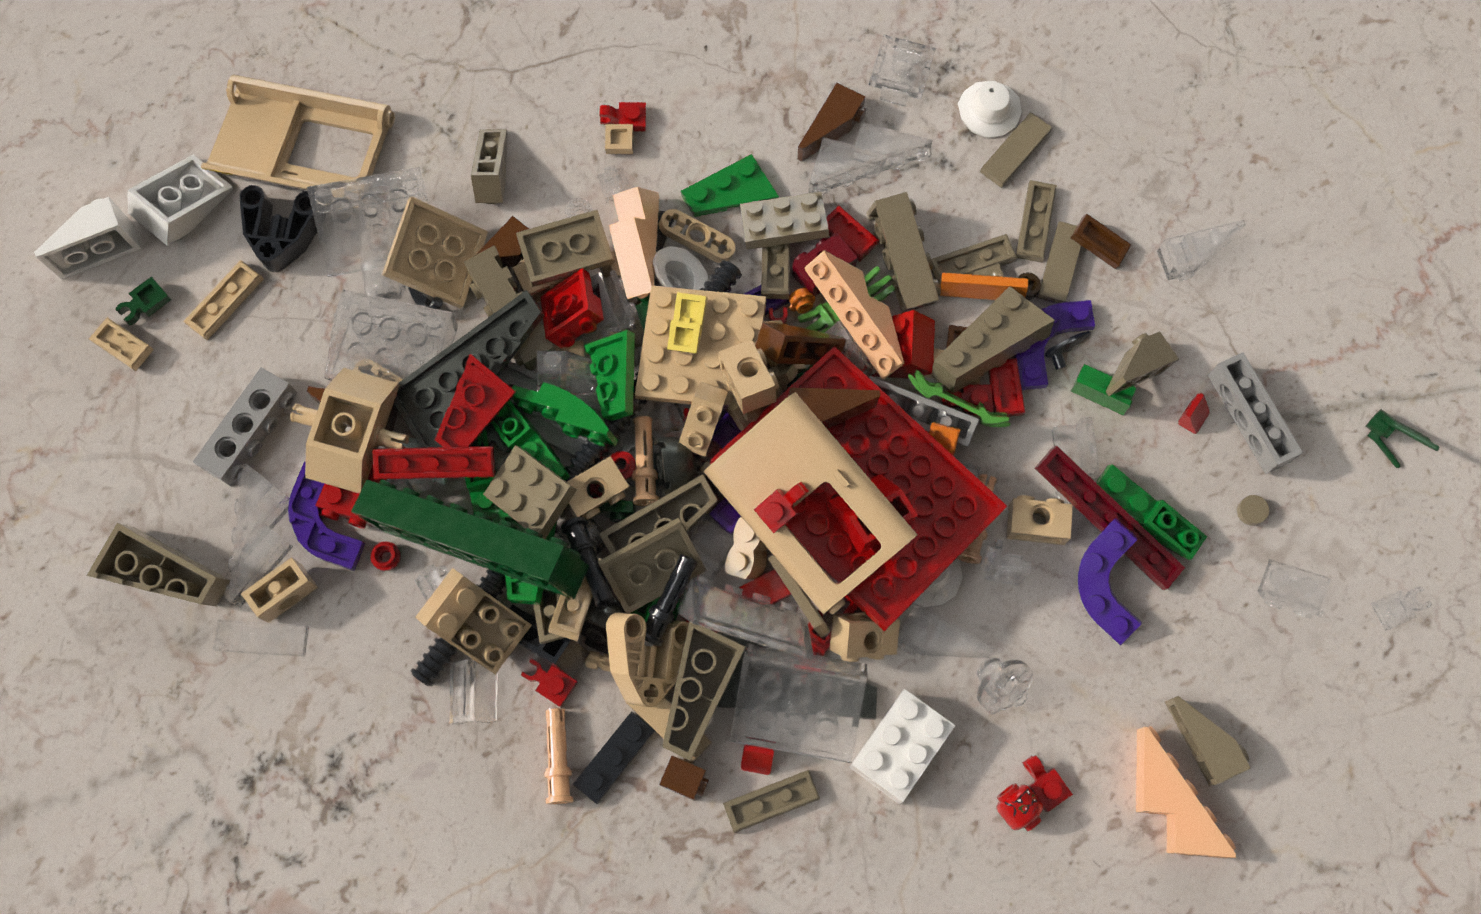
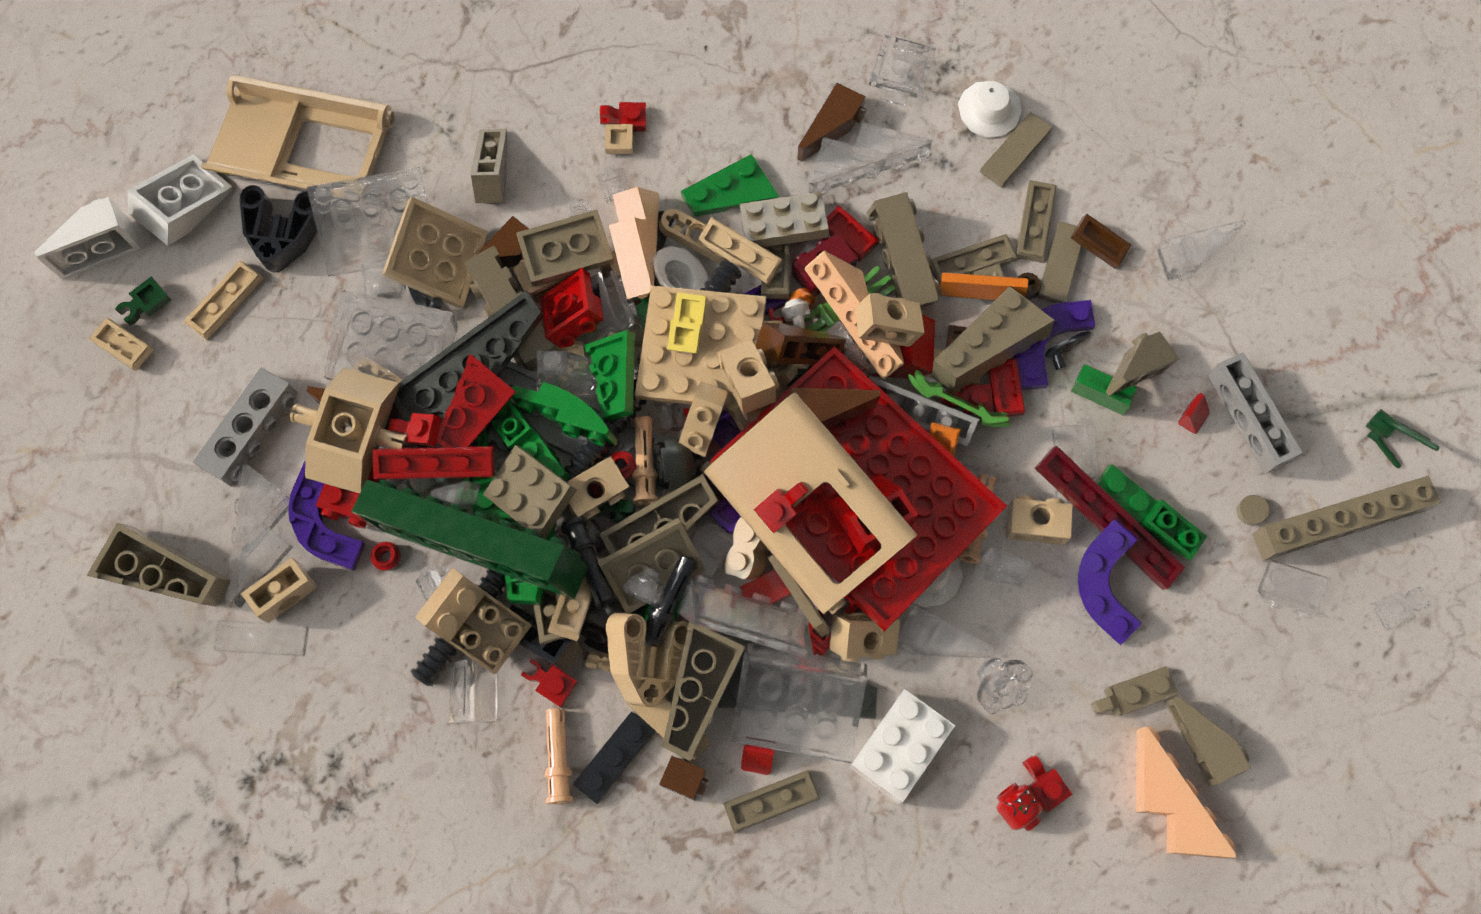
(420, 430): none -> red plate
(458, 493): none -> clear slope
(646, 587): none -> clear brick
(740, 250): none -> tan tile
(796, 311): none -> white plate
(889, 320): none -> tan brick
(1137, 693): none -> dark tan hinge
(1346, 518): none -> dark tan brick

